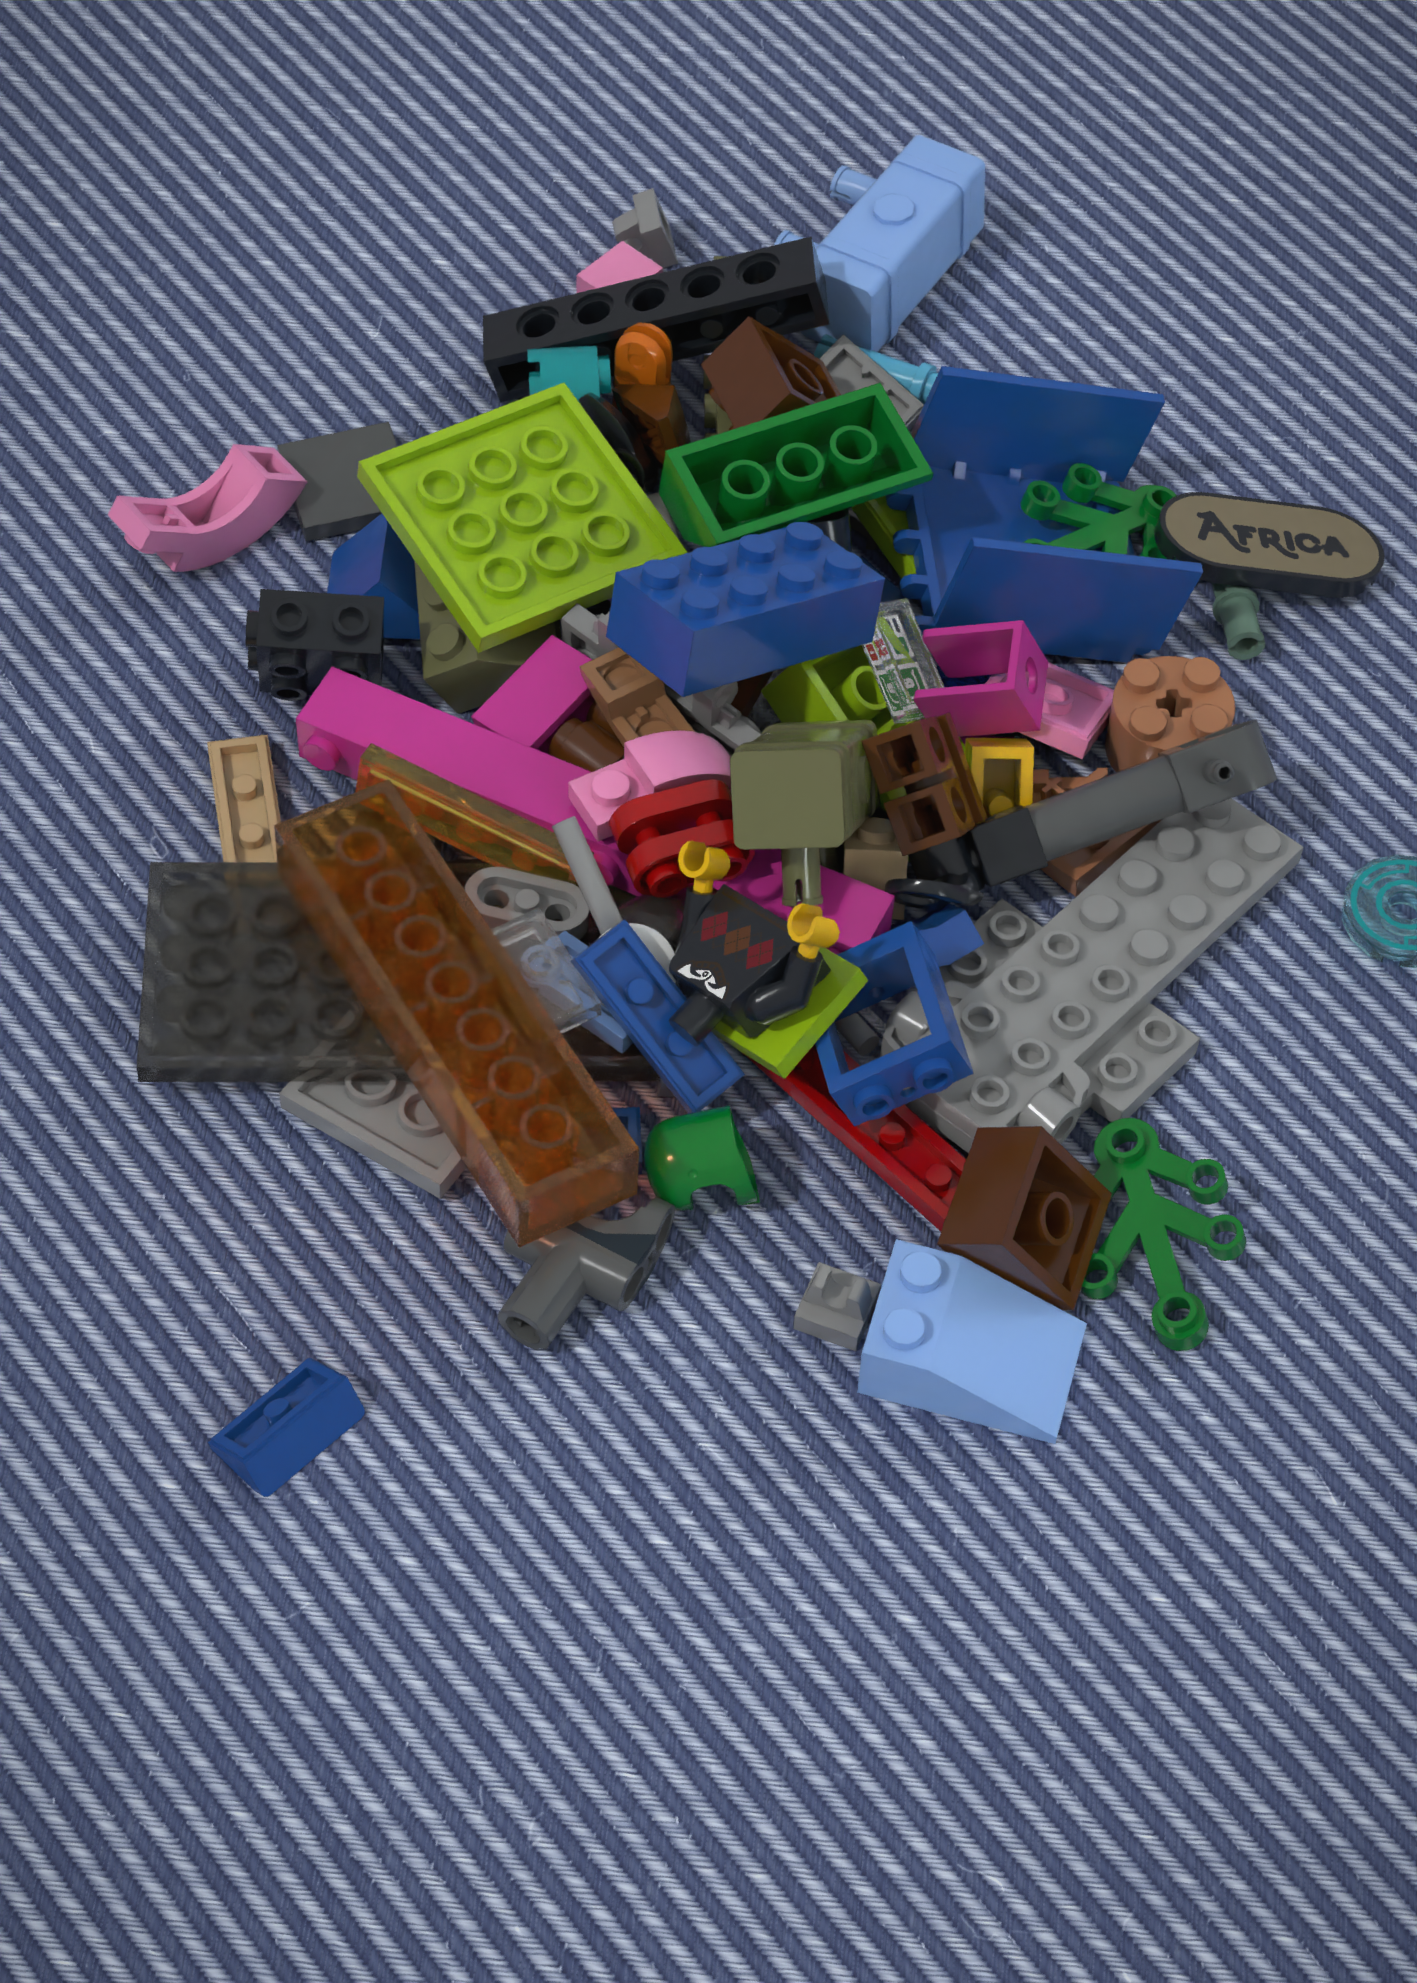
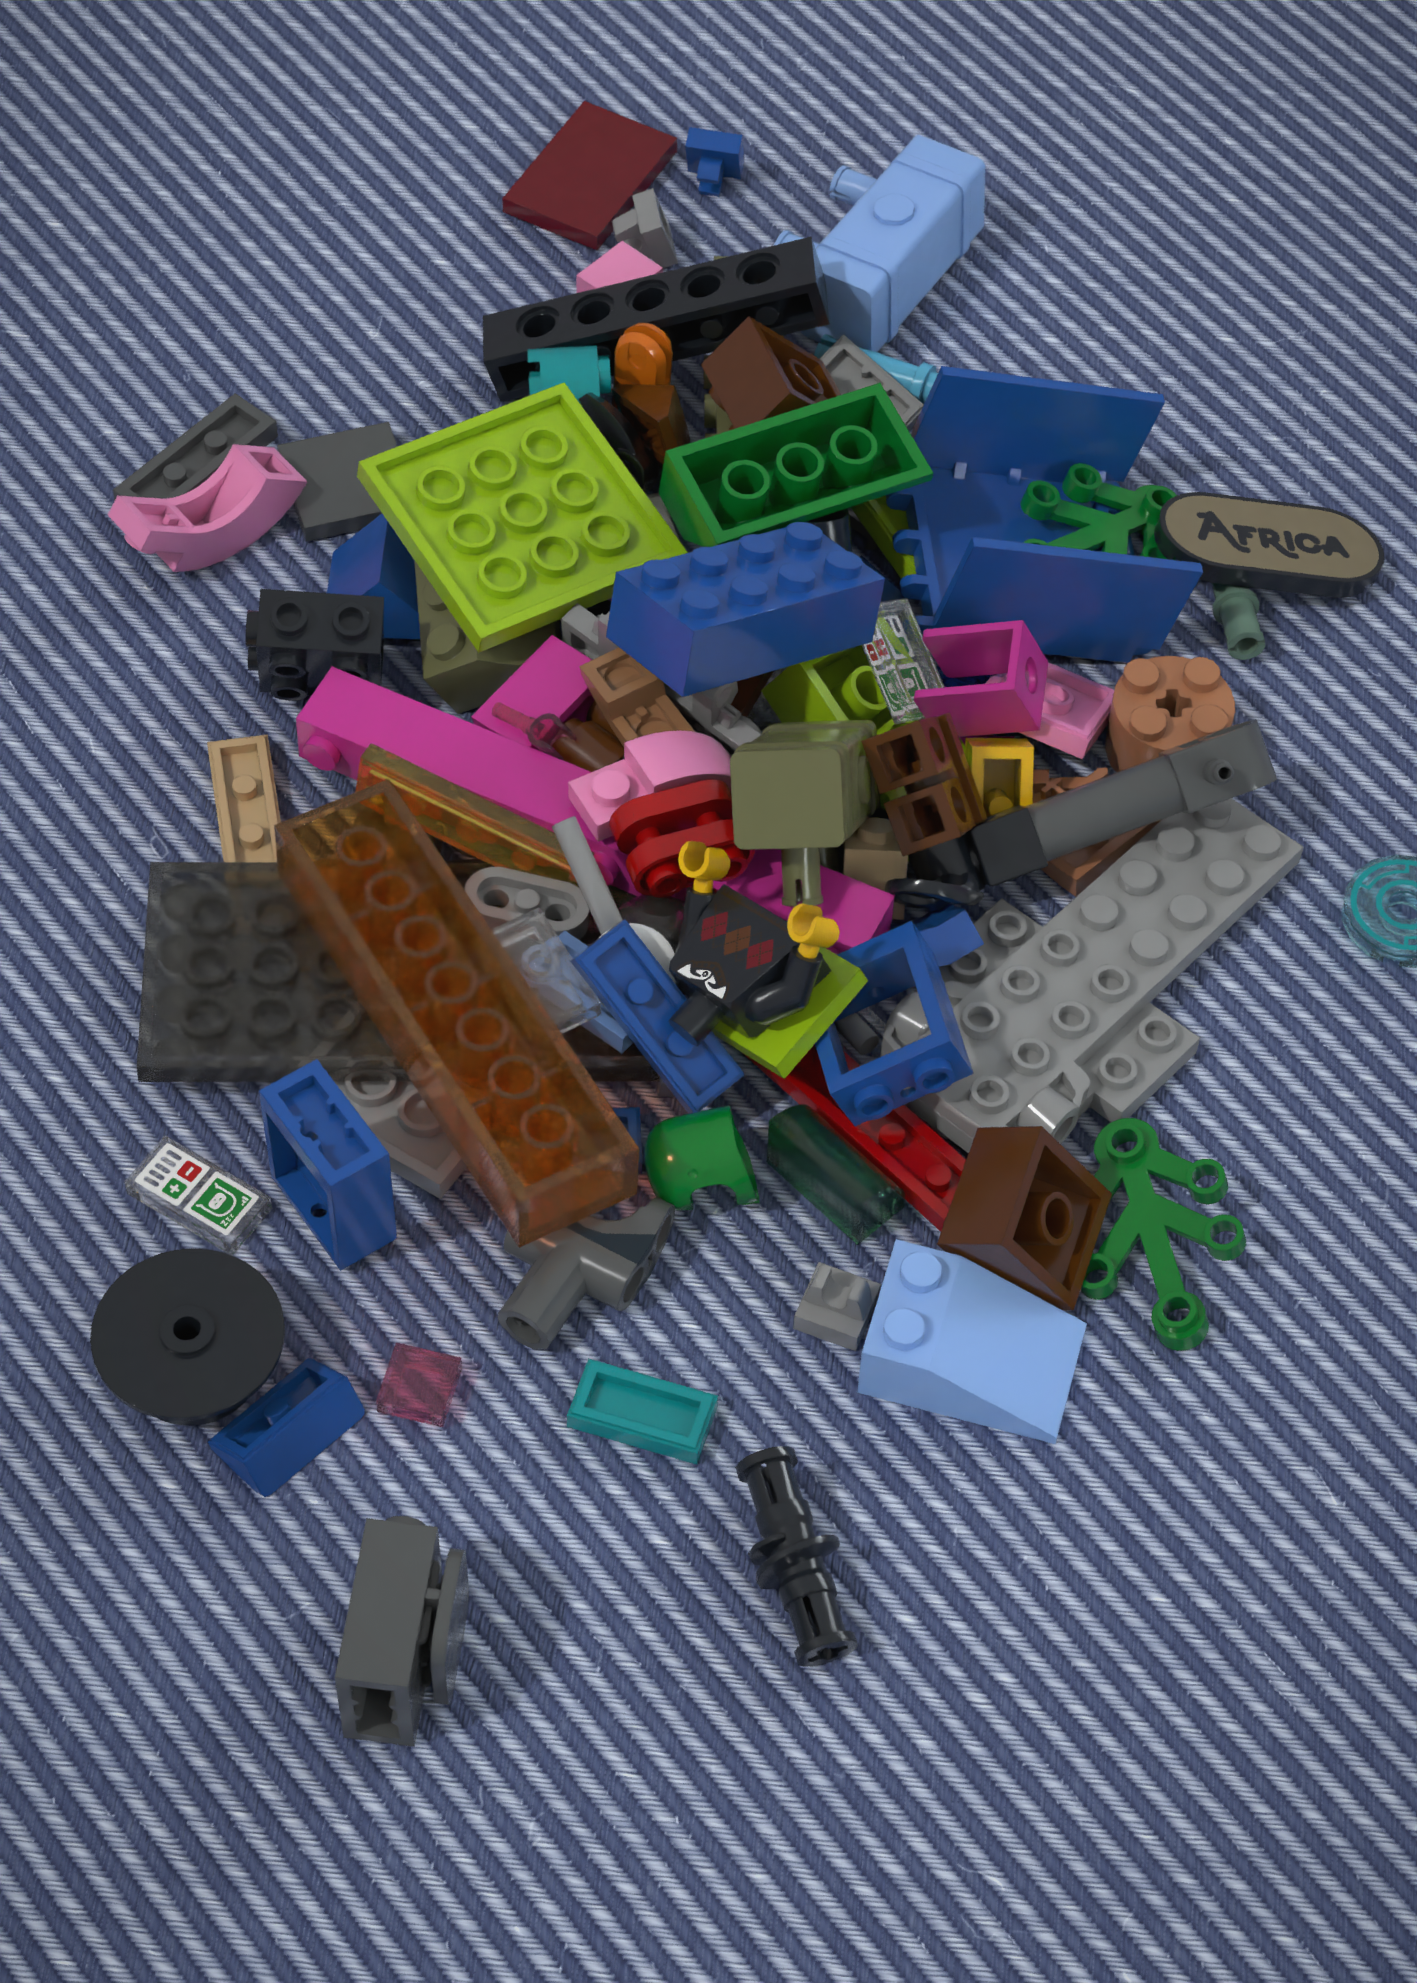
(187, 1335): none -> black piece
(198, 1195): none -> tile
(200, 451): none -> dark grey plate
(329, 1161): none -> blue window
(400, 1630): none -> dark grey brick
(419, 1384): none -> clear pink tile
(540, 731): none -> clear pink hand
(589, 175): none -> dark red tile
(642, 1411): none -> teal tile
(714, 157): none -> blue tile
(793, 1556): none -> black piece
(831, 1172): none -> brick

